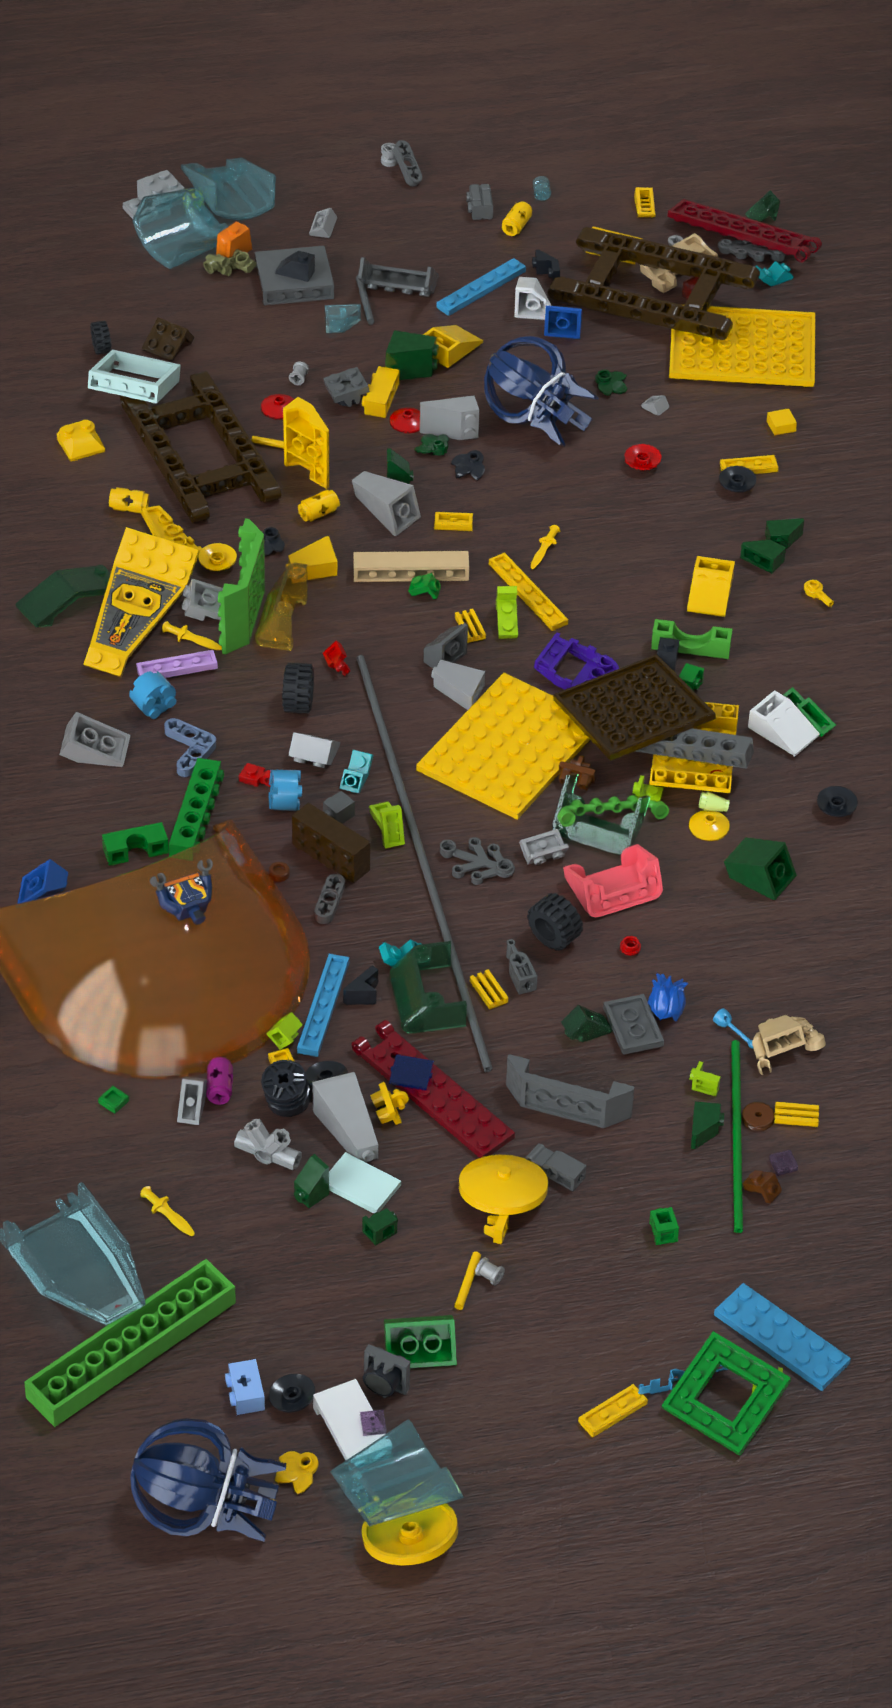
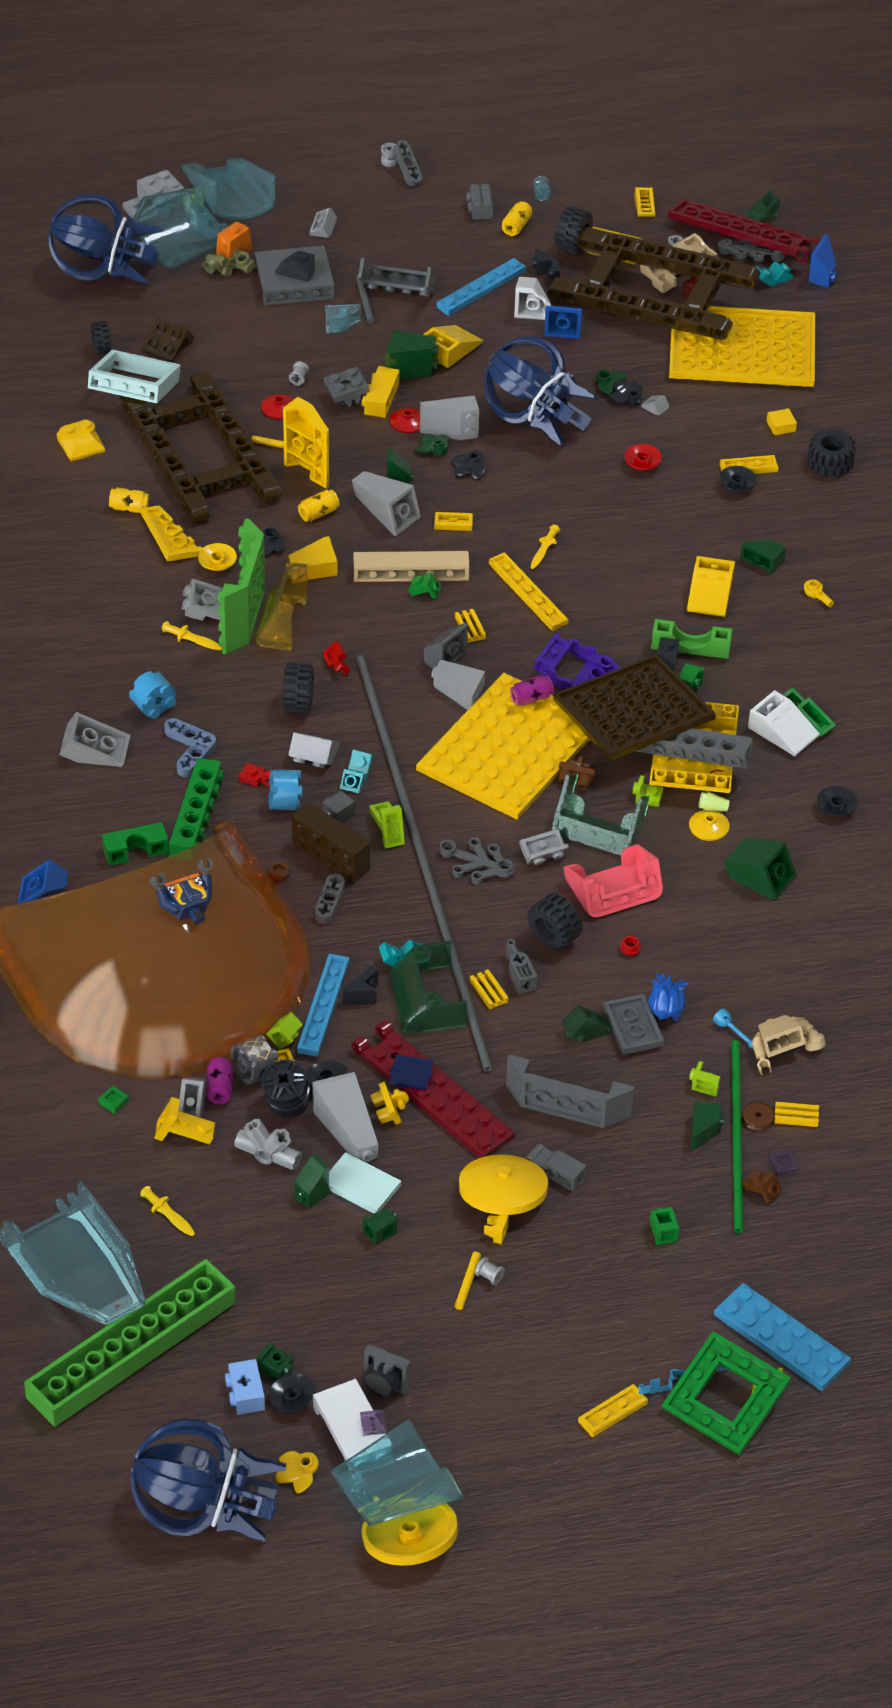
(60, 591): clear green windscreen -> none
(97, 241): none -> dark blue piece
(147, 569): yellow wing -> none
(180, 664): lavender plate -> none
(183, 1124): none -> yellow bracket
(252, 1059): none -> flat silver brick
(274, 1362): none -> dark green brick
(422, 1340): green slope -> none
(507, 612): lime bracket -> none
(537, 688): none -> magenta piece
(567, 817): bright green bar -> none
(569, 228): none -> black tyre
(627, 393): none -> black plate
(784, 531): dark green slope -> none
(823, 264): none -> blue slope
(831, 452): none -> black tyre

